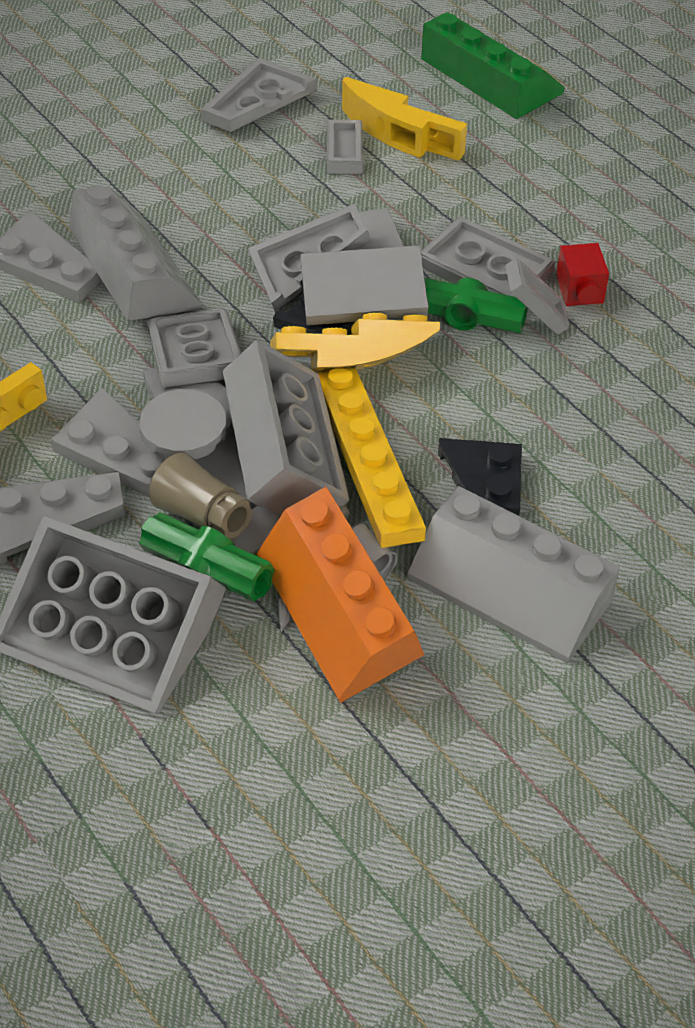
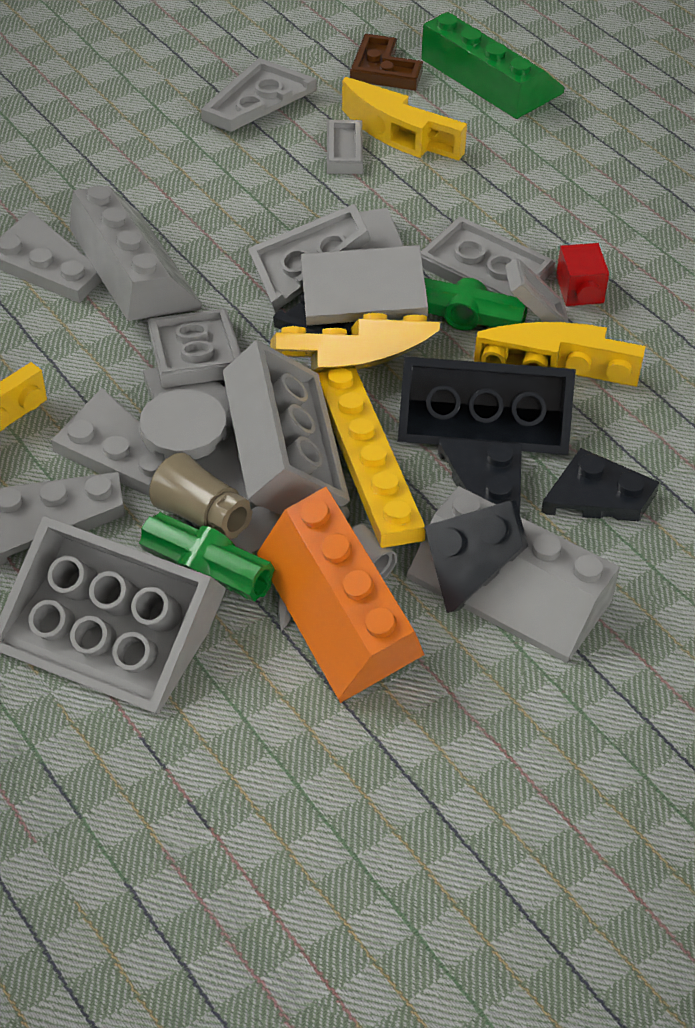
(378, 66): none -> reddish brown tile
(474, 549): none -> black wing
(486, 403): none -> black slope
(562, 346): none -> yellow slope
(601, 489): none -> black wing

